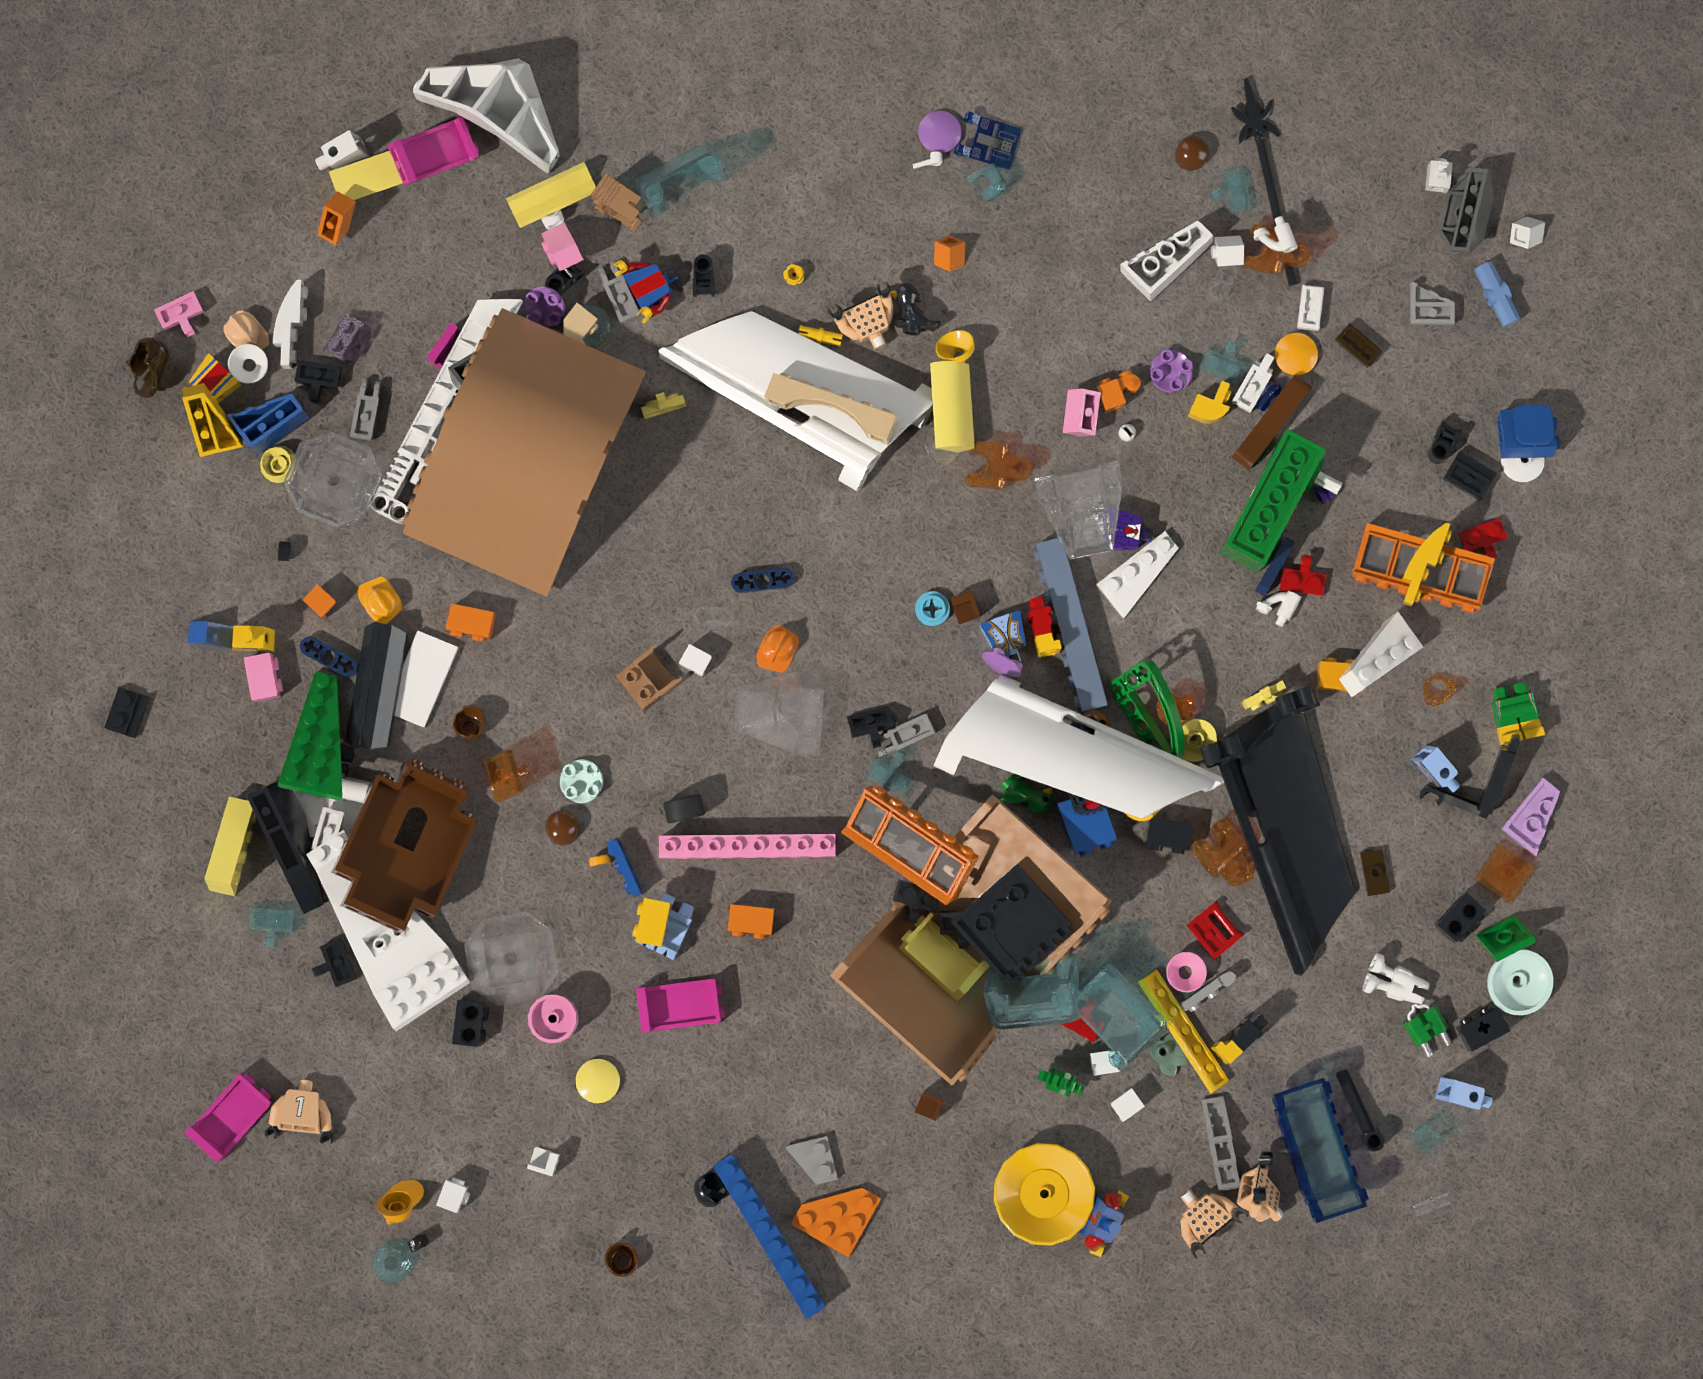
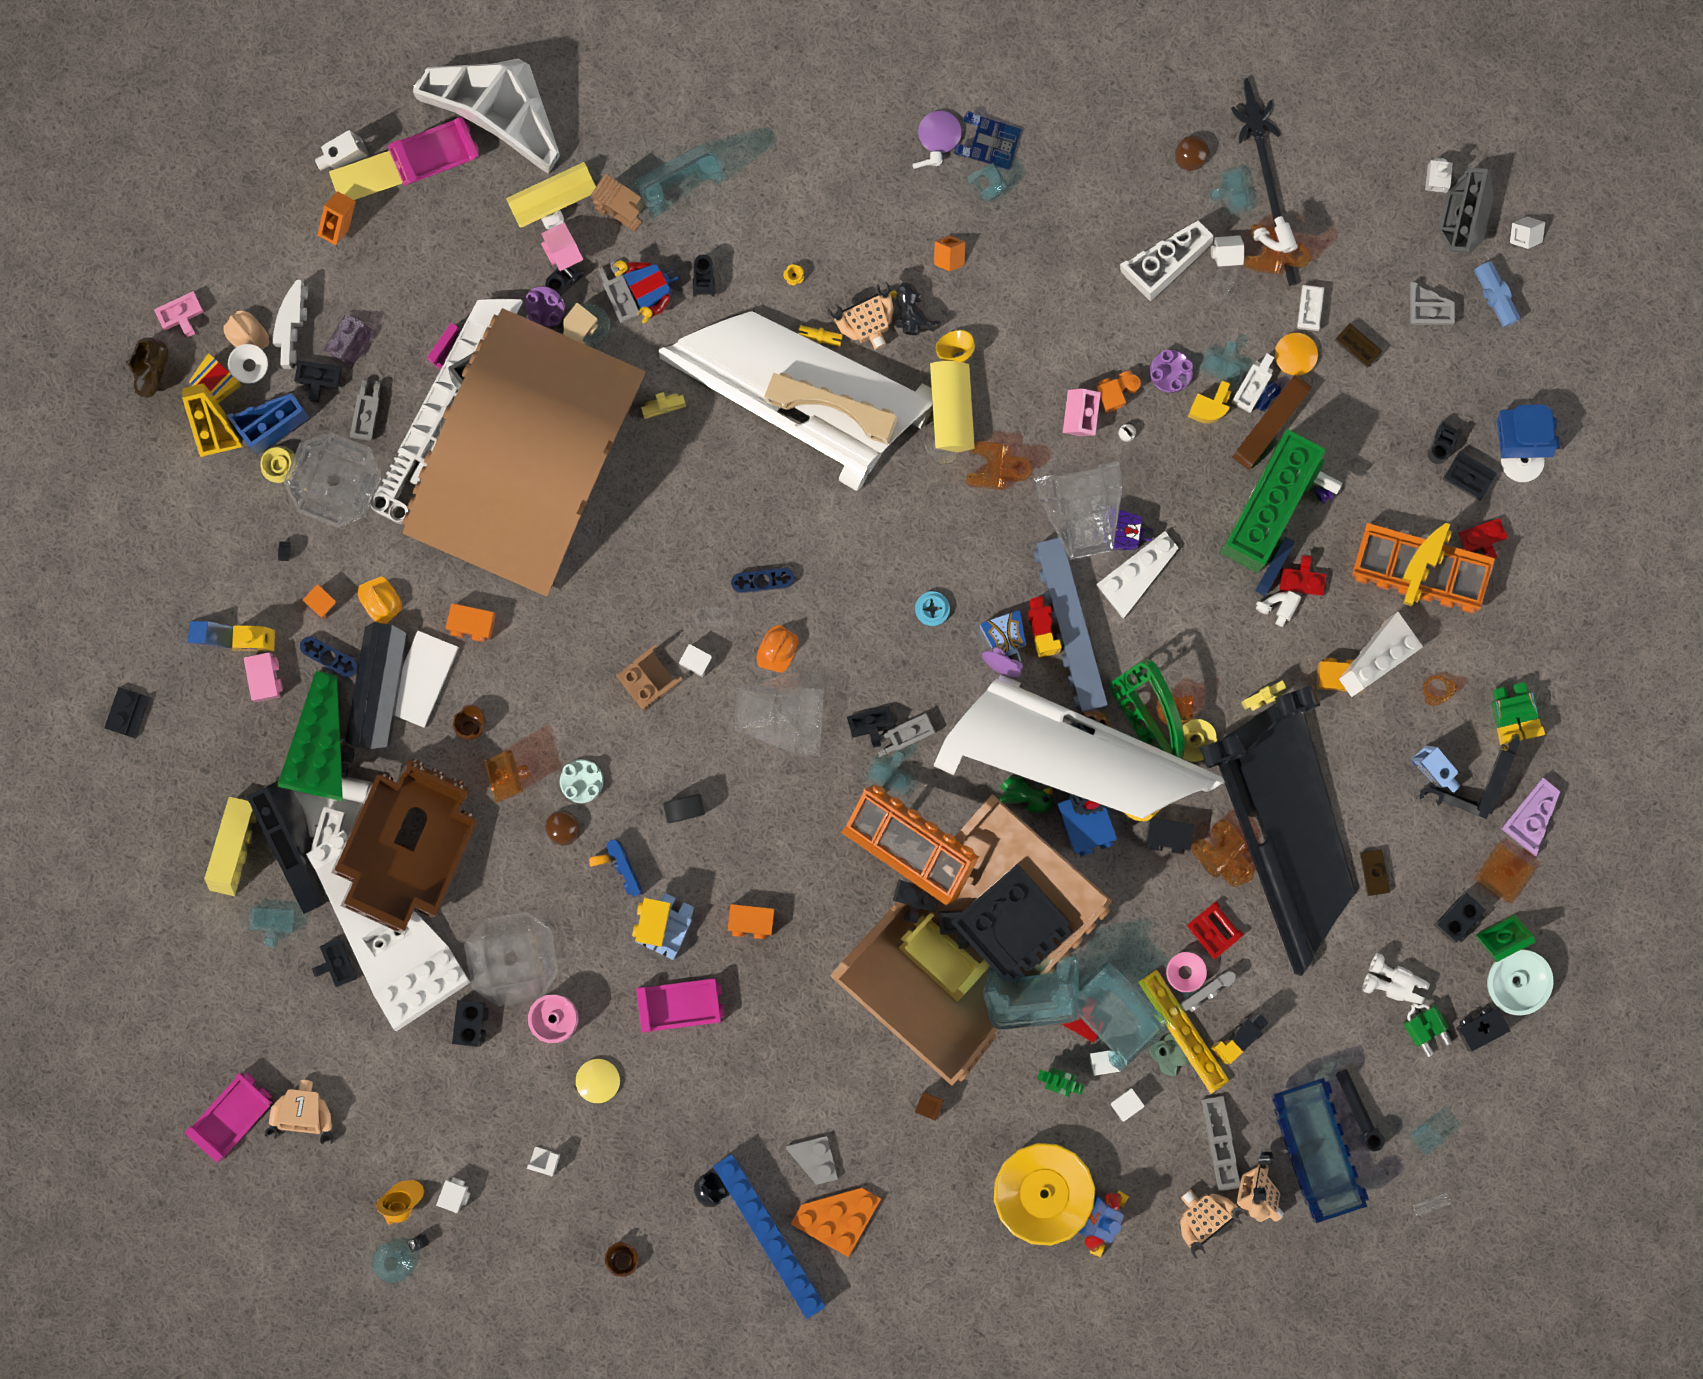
(747, 846): bright pink brick -> none
(965, 607): reddish brown panel -> none
(1462, 1094): light blue torso -> none

